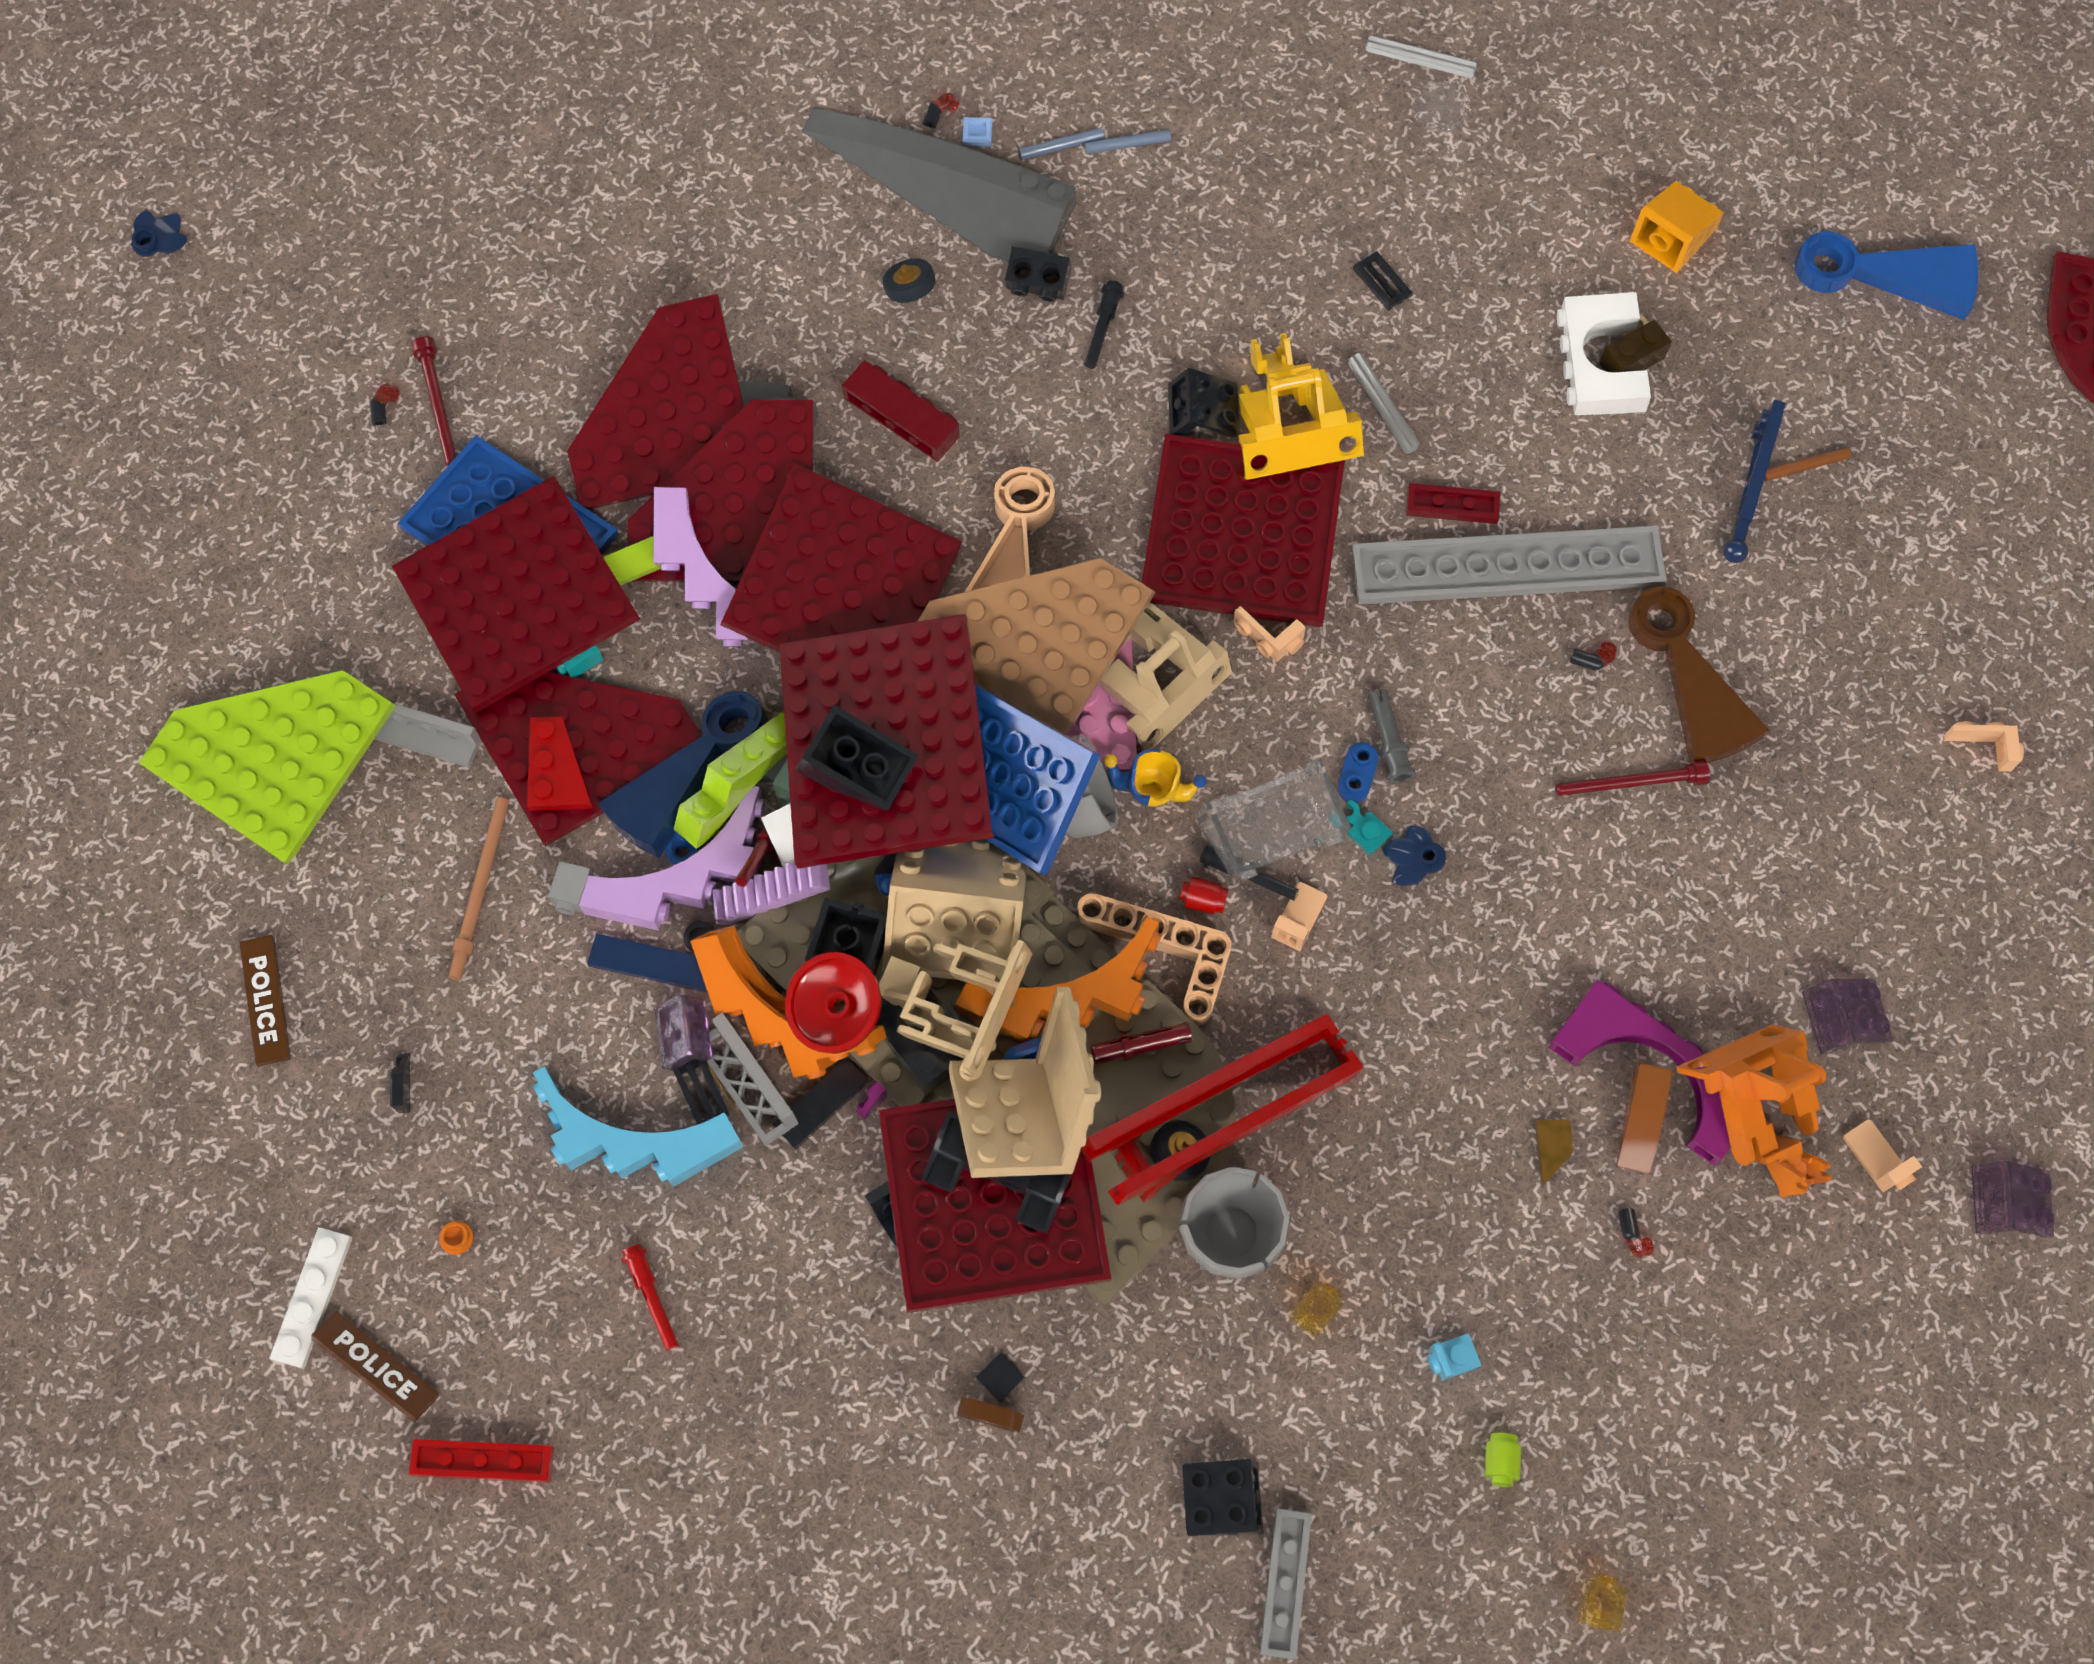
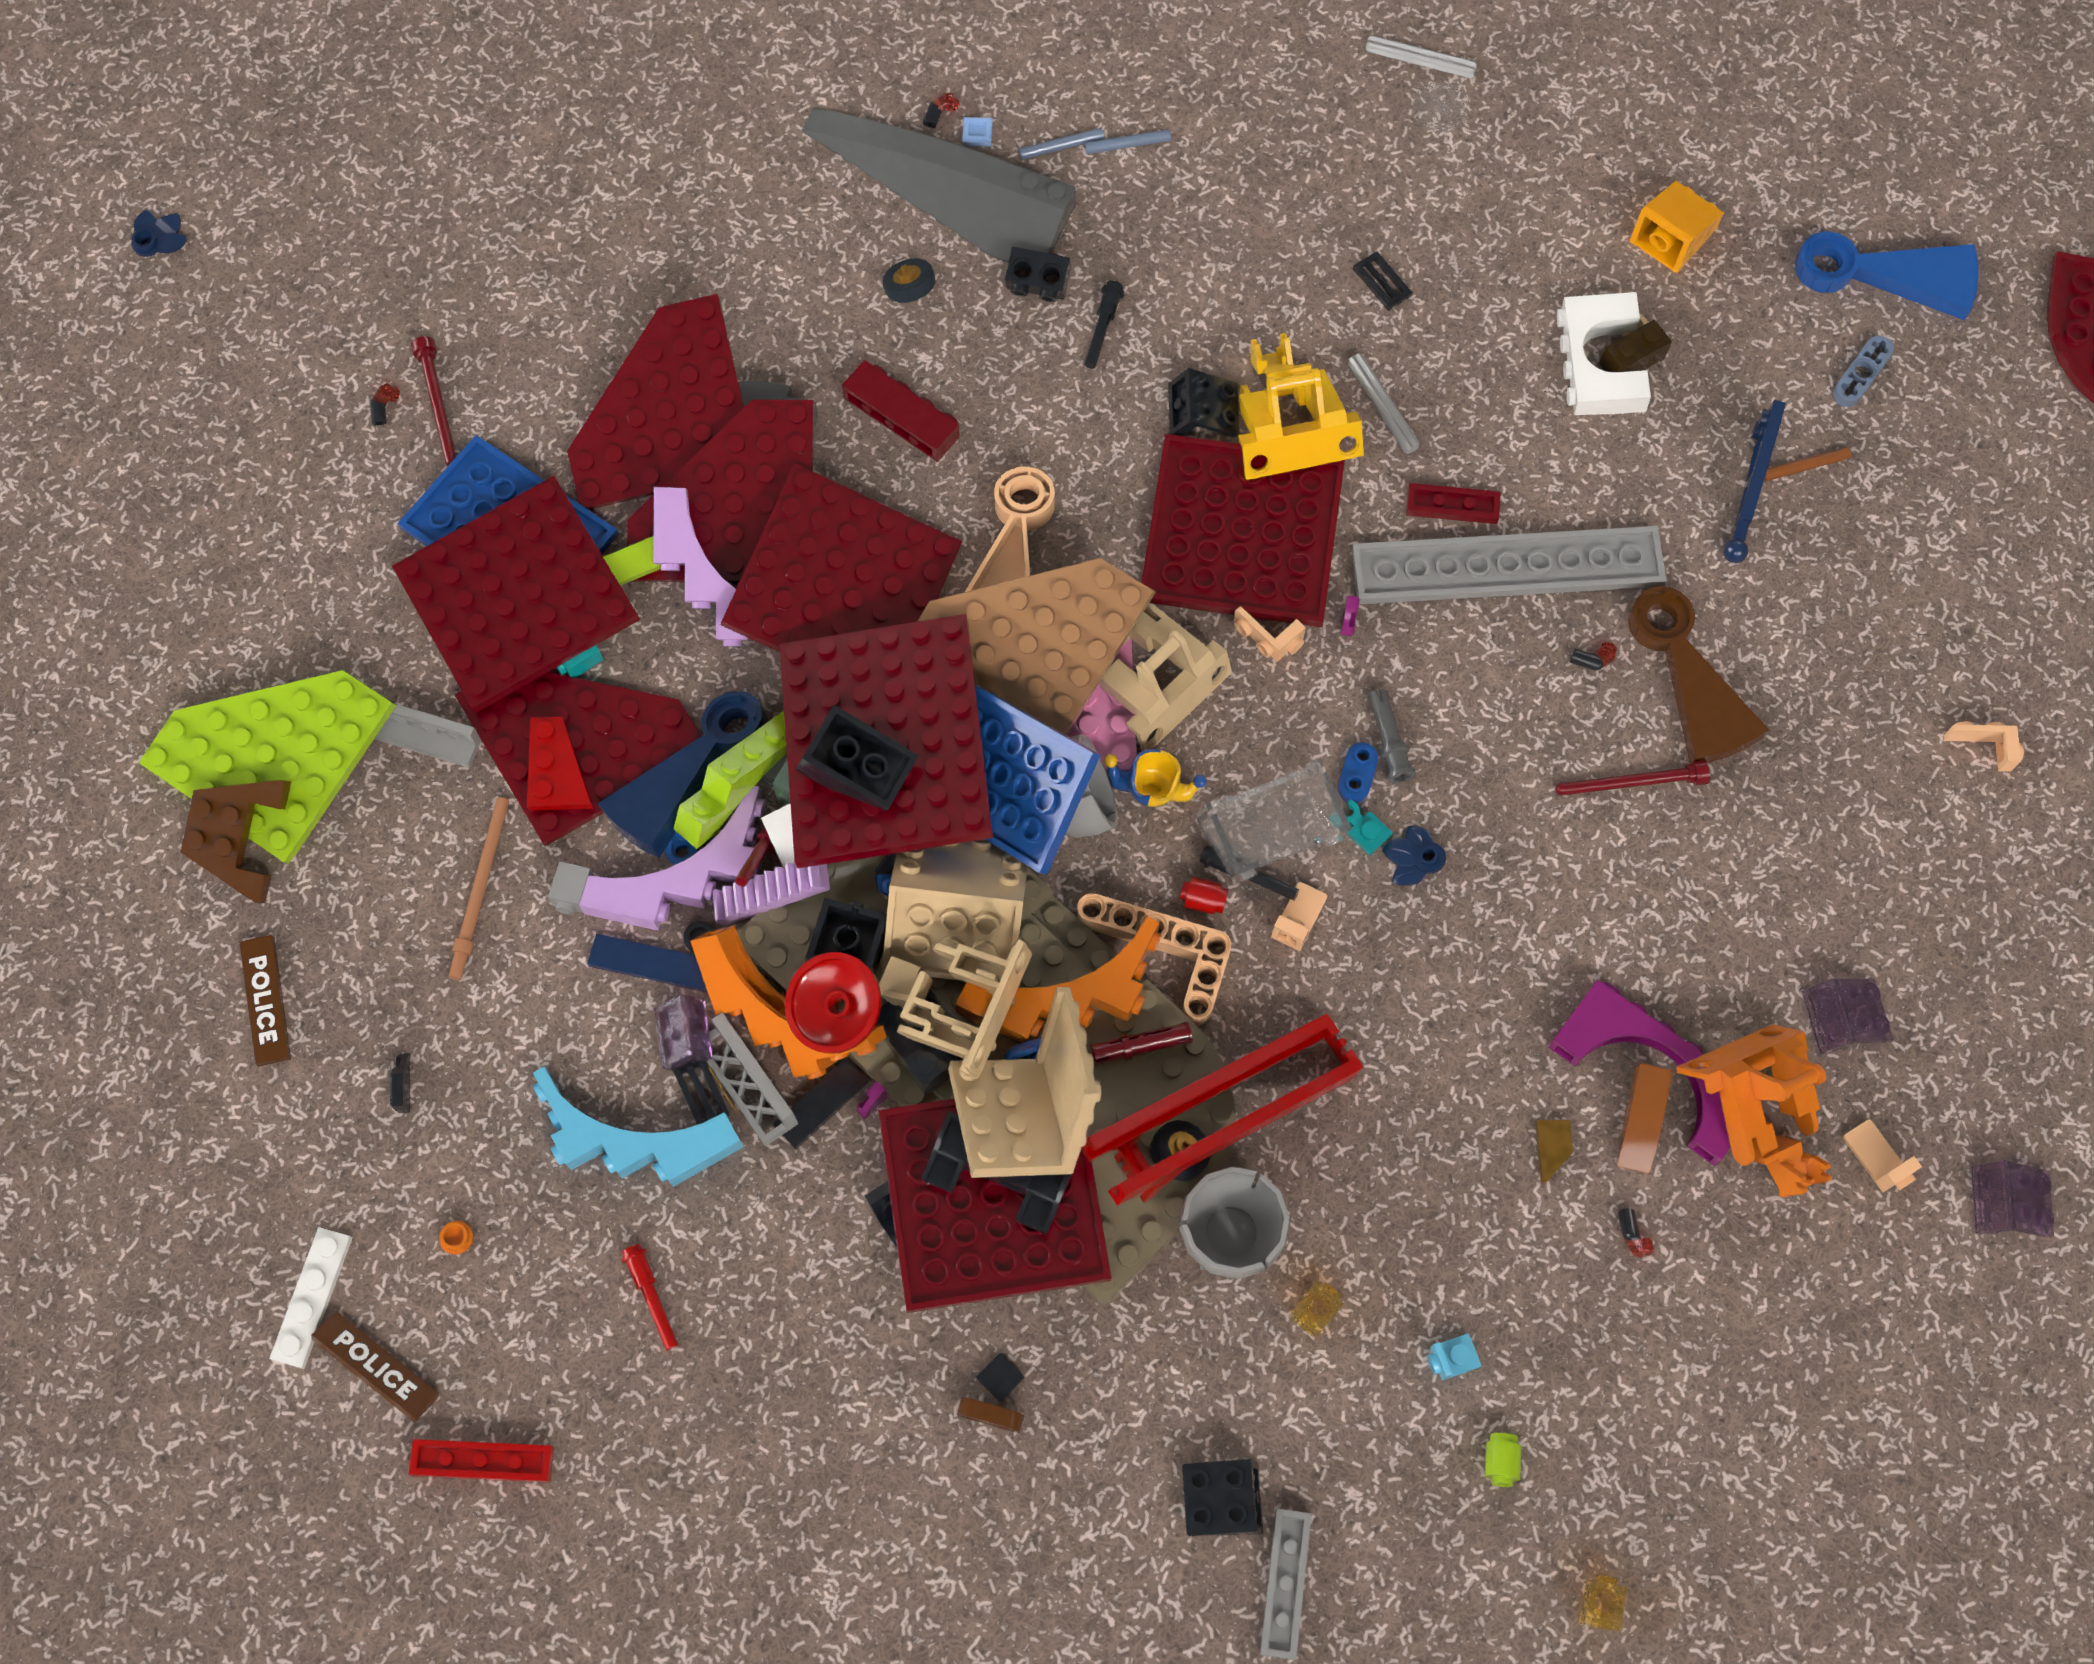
(220, 831): none -> reddish brown wing
(1349, 617): none -> magenta tile
(1864, 360): none -> sand blue beam

